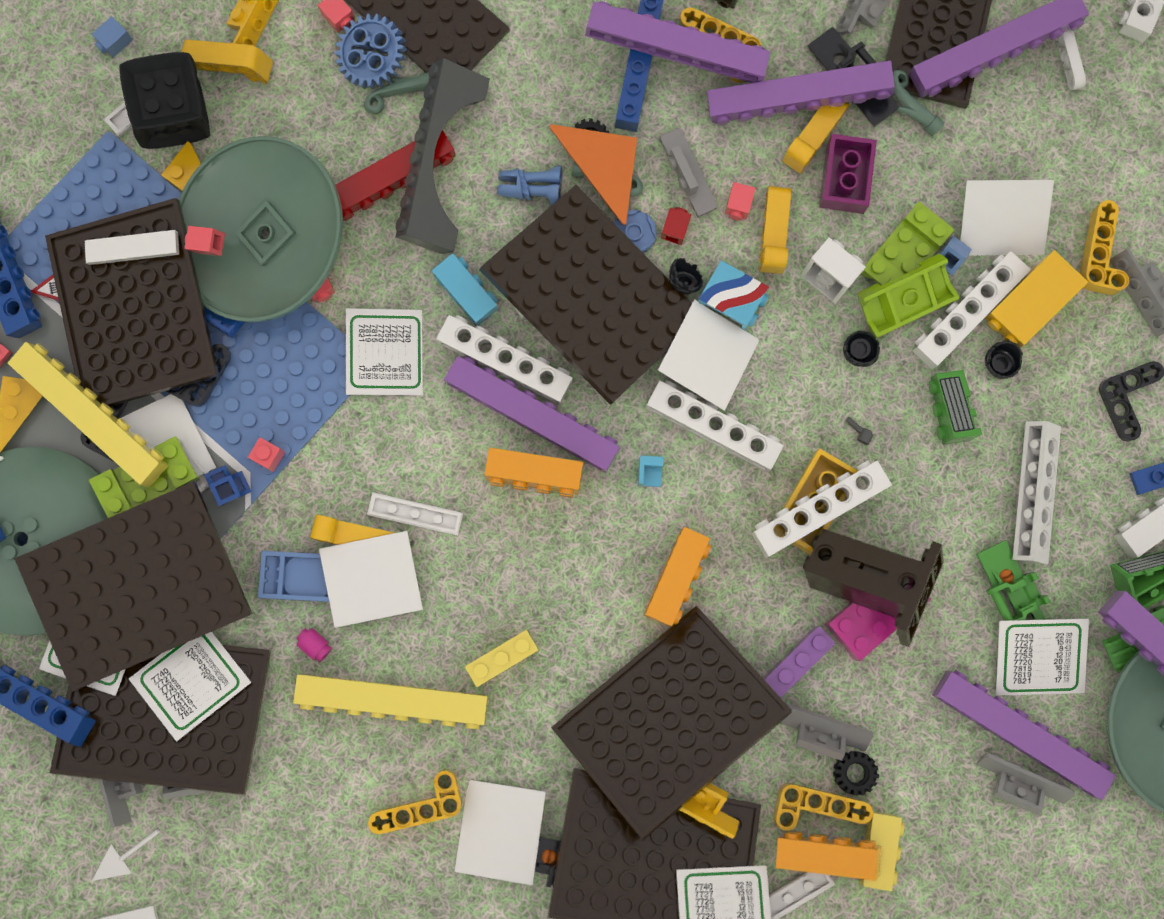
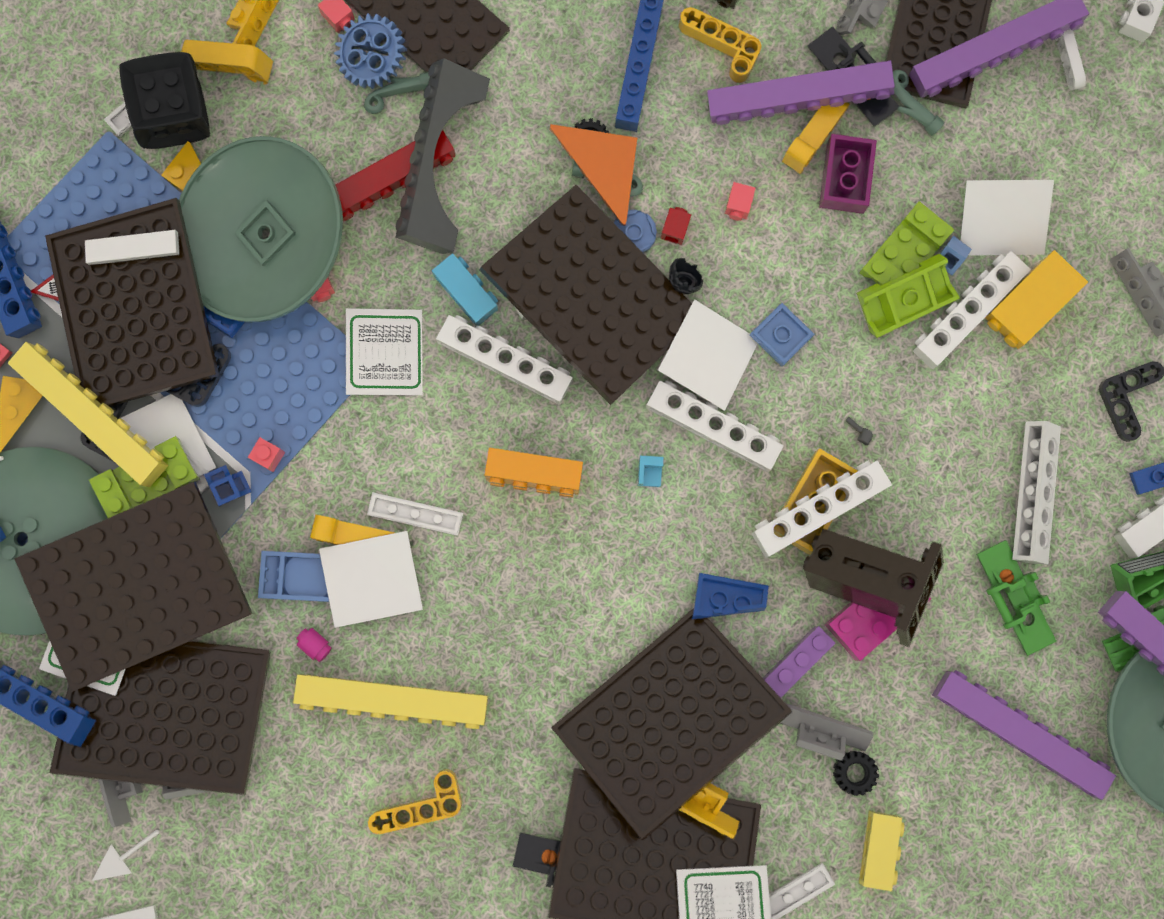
(111, 37): medium blue brick -> none
(189, 683): white sticker -> none
(204, 240): coral brick -> none
(500, 832): white sticker -> none
(501, 658): light yellow brick -> none
(523, 190): medium blue piece -> none
(532, 414): medium lavender brick -> none
(677, 42): medium lavender brick -> none
(677, 576): light orange brick -> none
(688, 172): light grey bracket -> none
(727, 596): none -> blue wing
(734, 294): panel -> none
(775, 228): yellow beam -> none
(782, 334): none -> medium blue tile
(823, 807): yellow beam -> none
(828, 857): light orange brick -> none
(832, 270): white brick -> none
(861, 349): black hair -> none
(953, 407): wedge -> none
(1004, 359): black hair -> none
(1022, 786): light grey bracket -> none
(1042, 656): white sticker -> none
(1103, 248): yellow beam -> none

